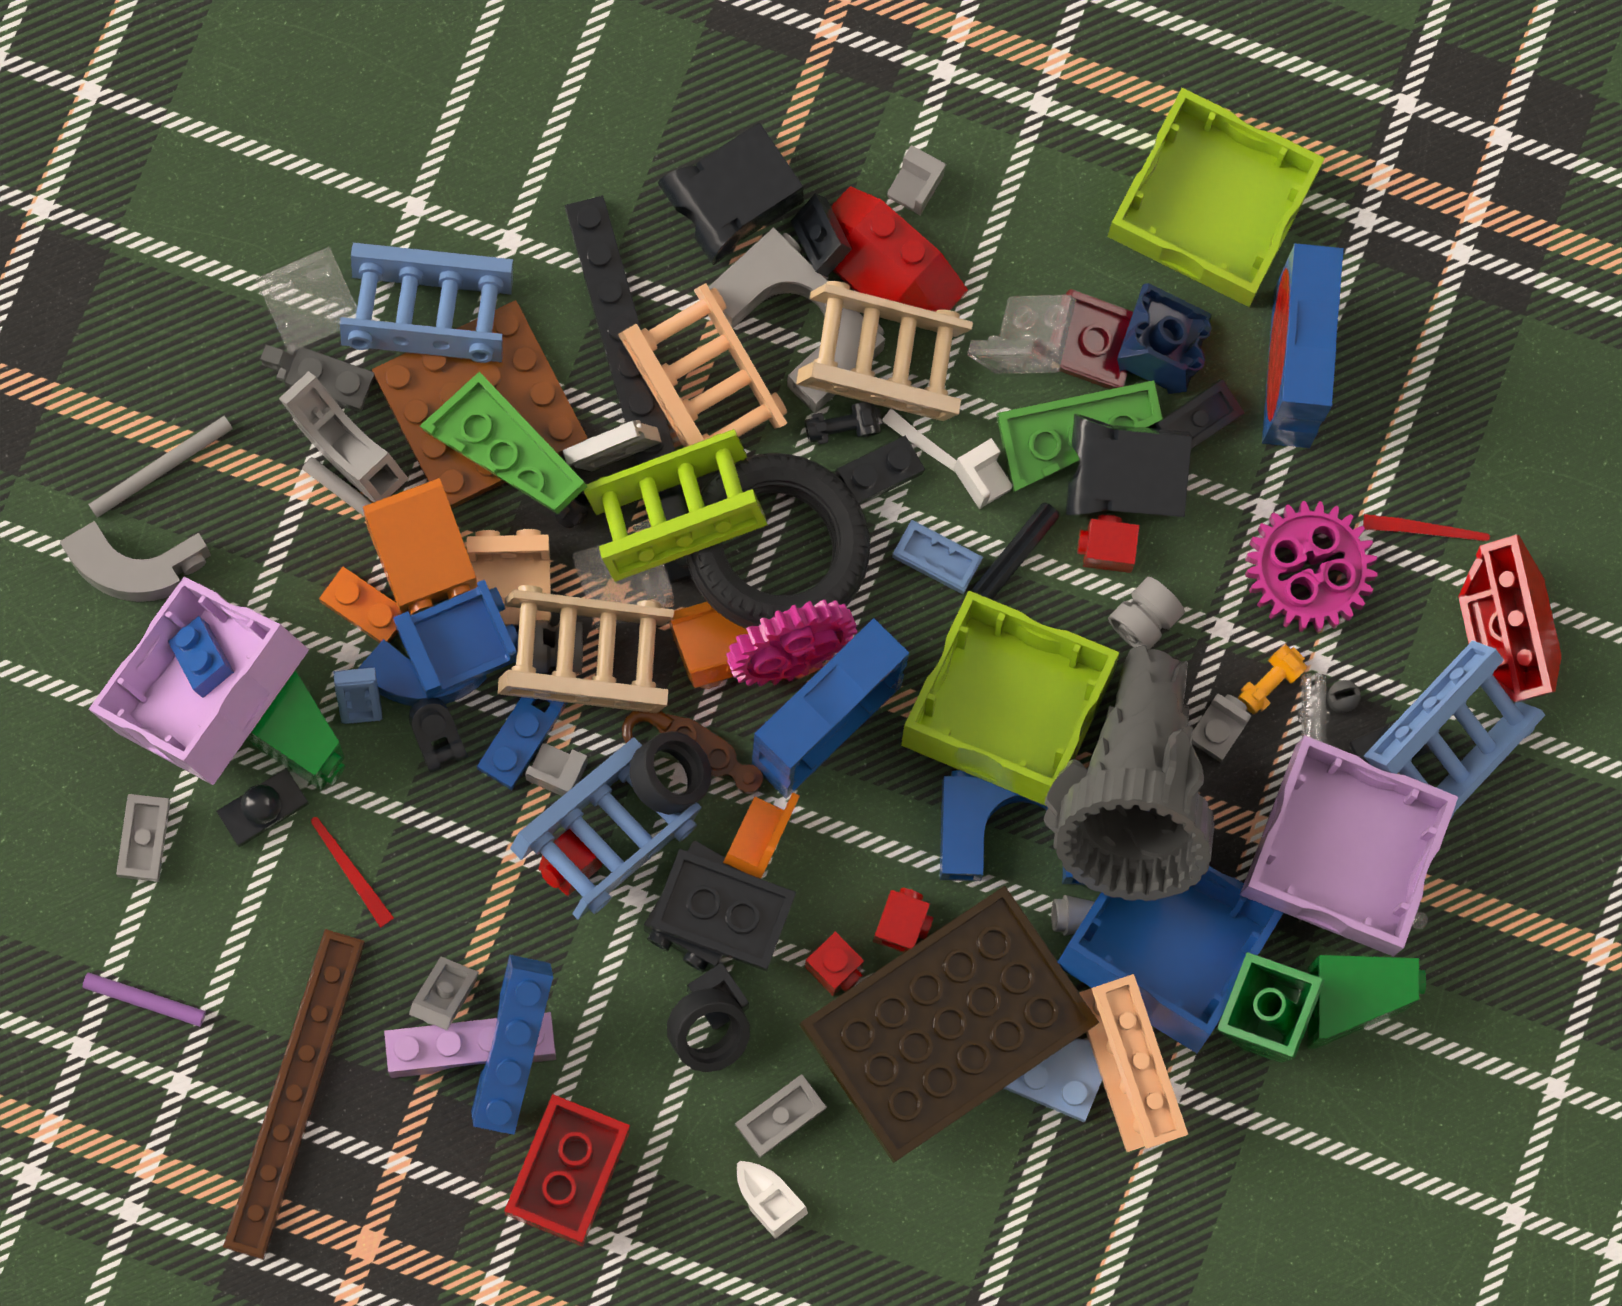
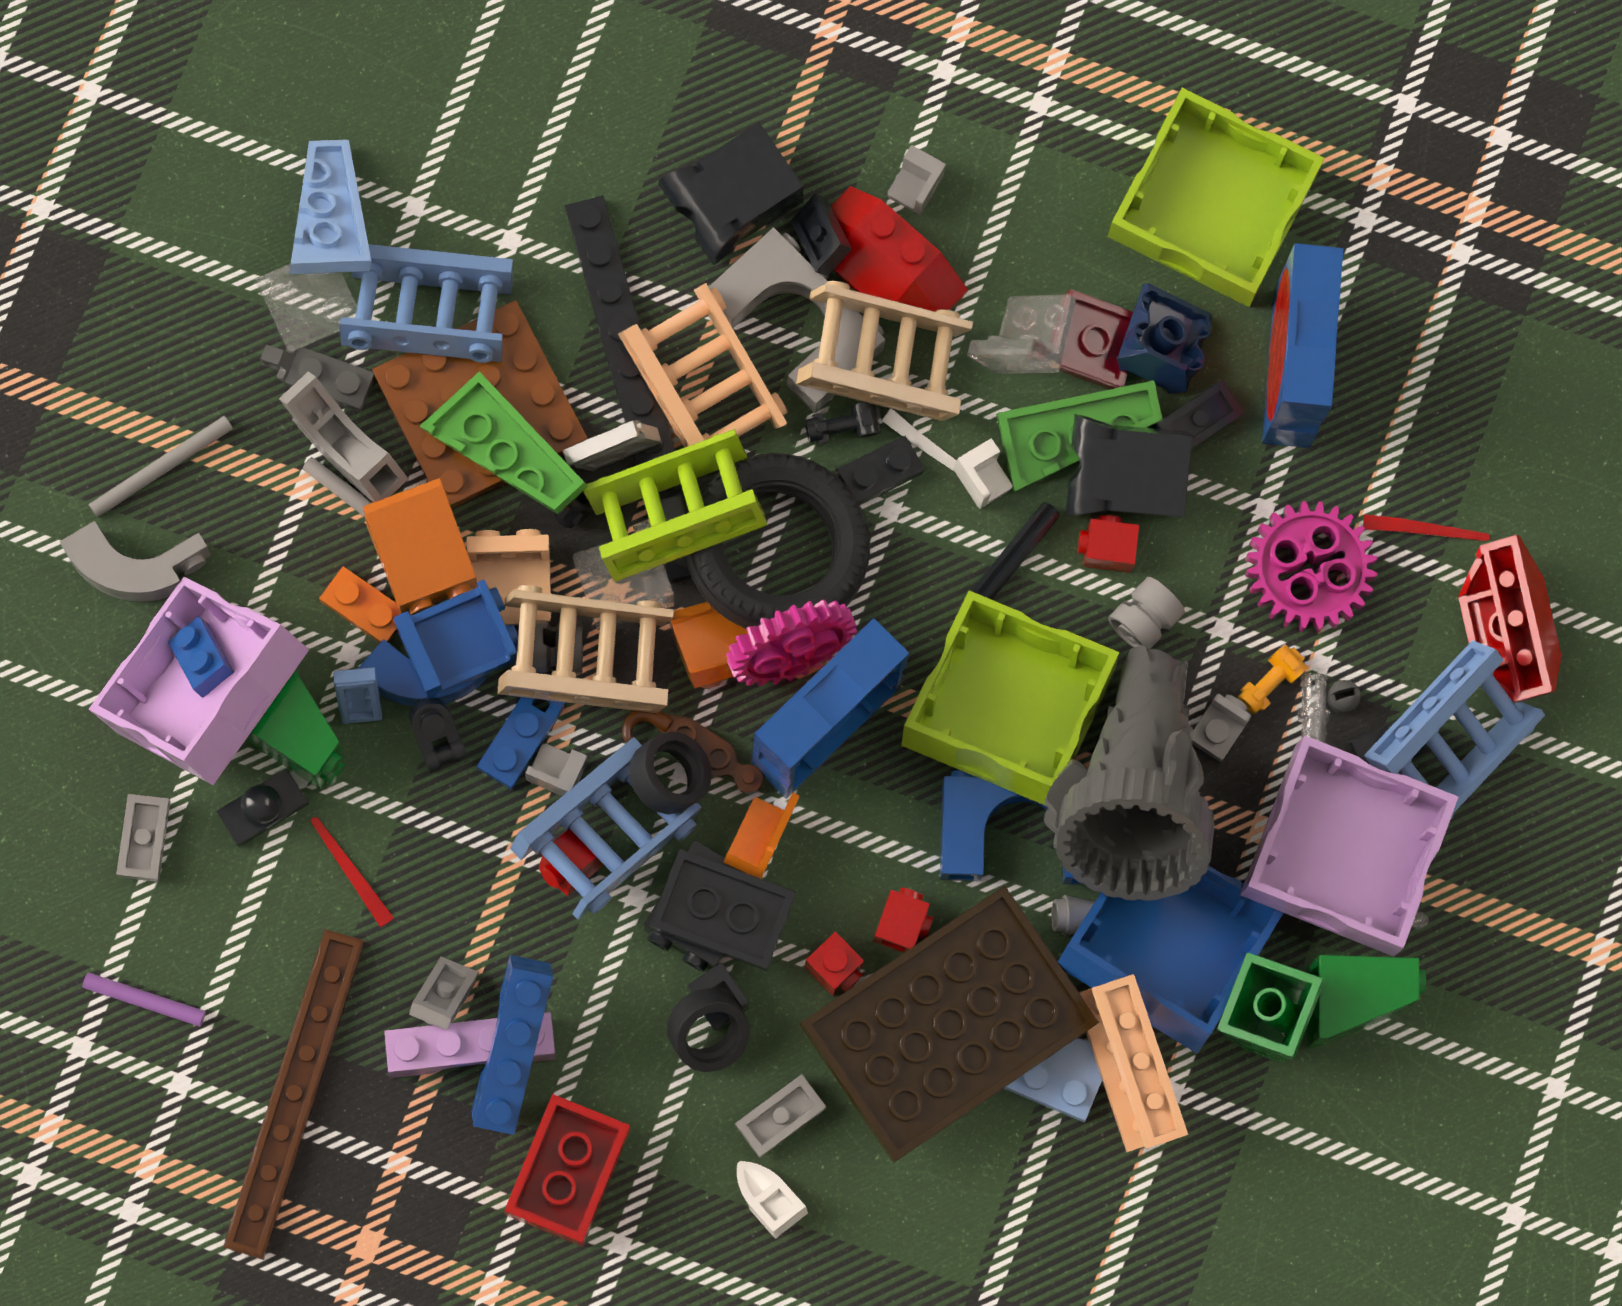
(330, 216): none -> light blue wing
(937, 557): medium blue plate -> none

